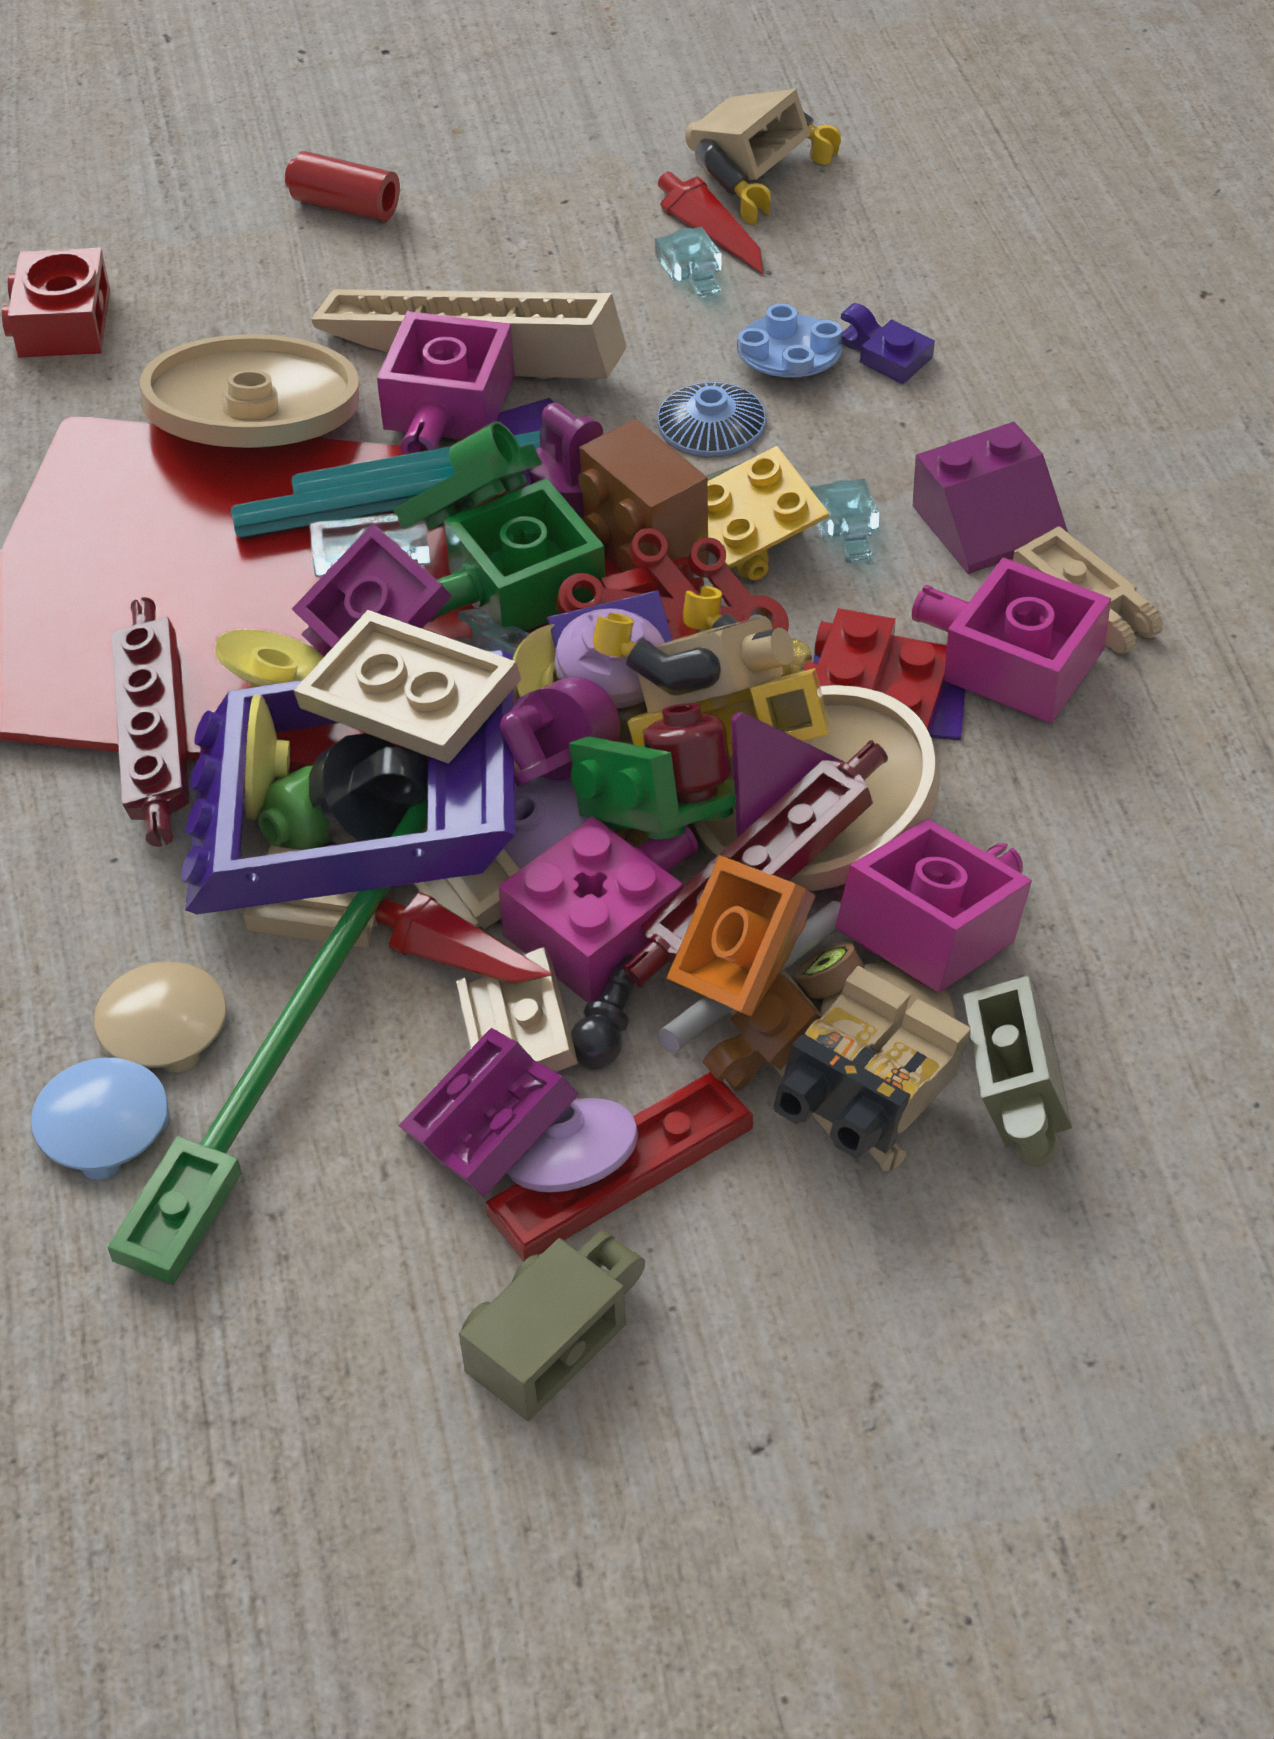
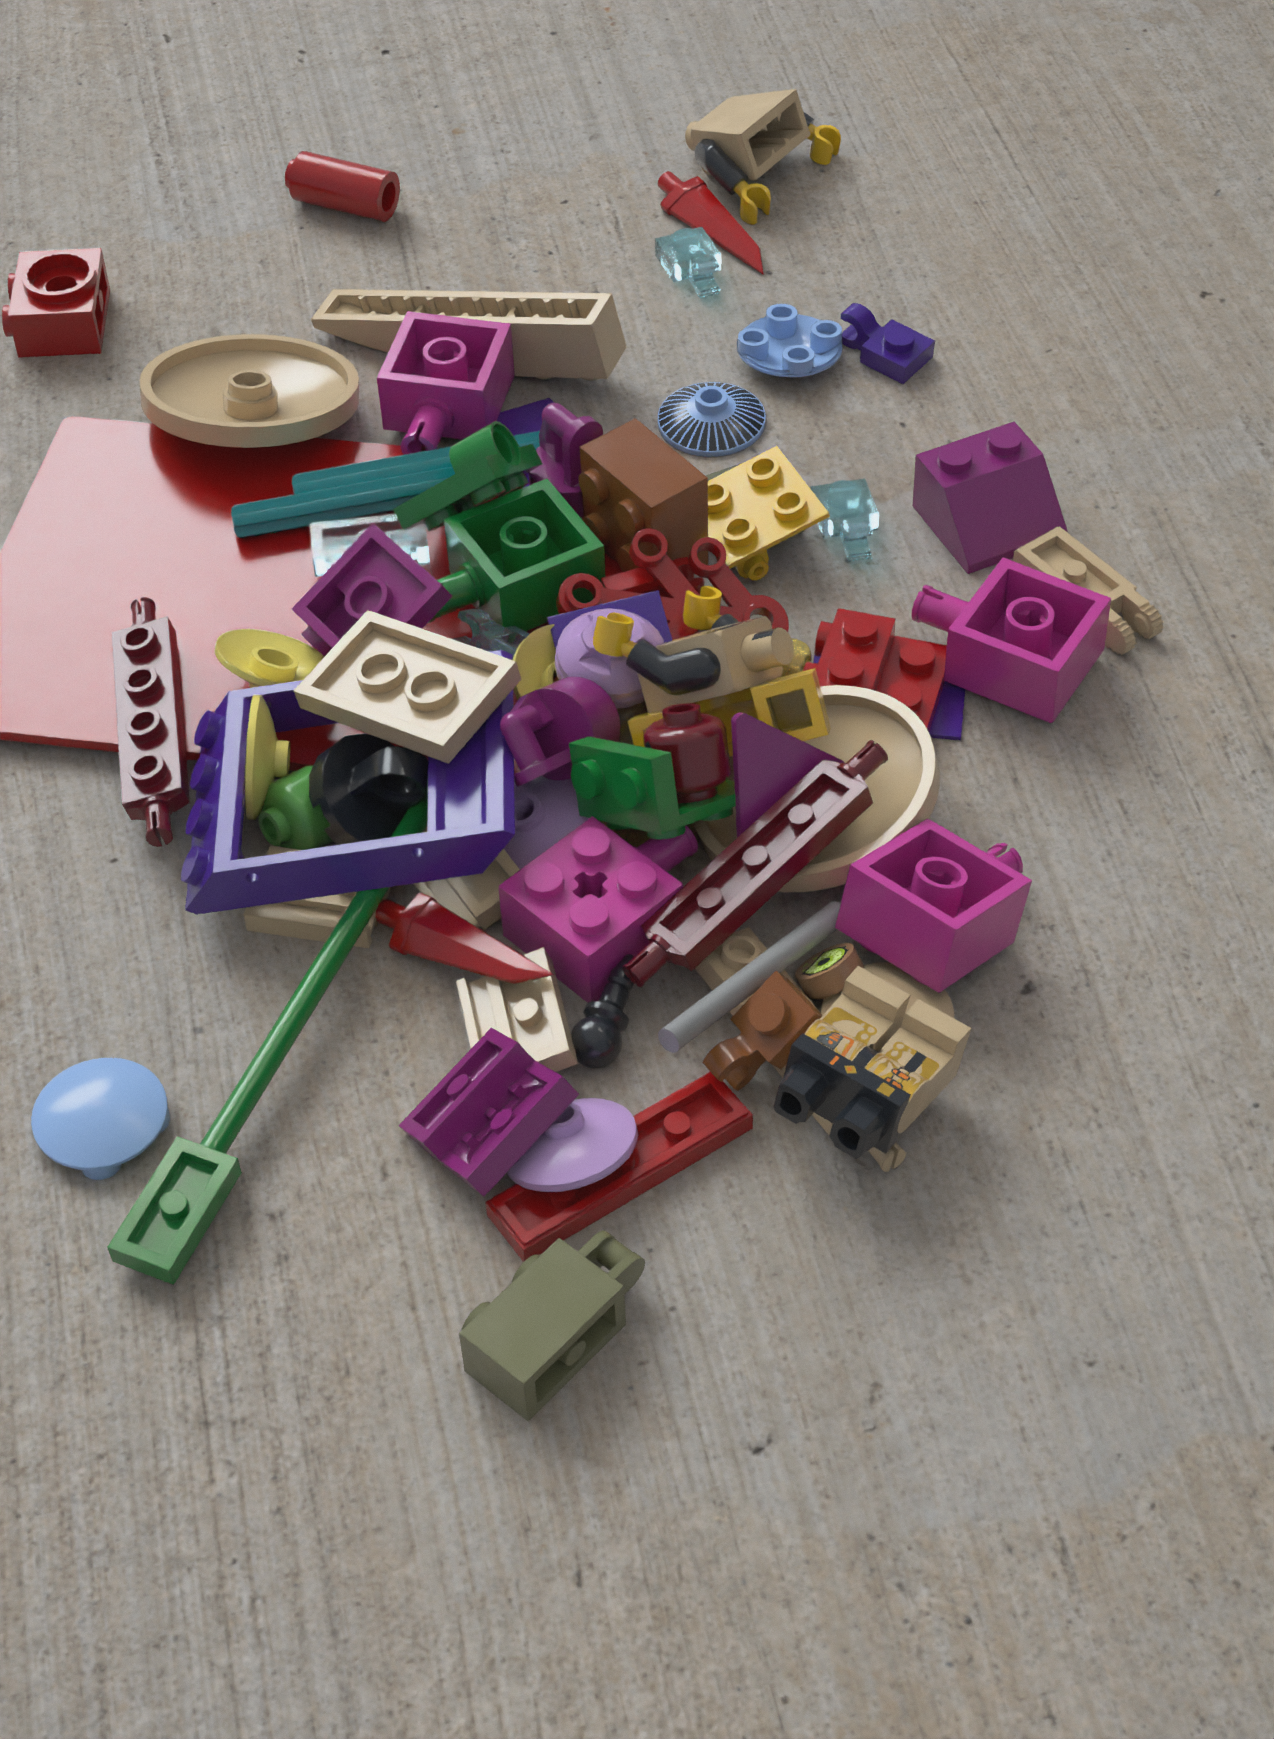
(160, 1015): tan dish -> none
(740, 935): orange slope -> none
(1018, 1068): olive brick -> none

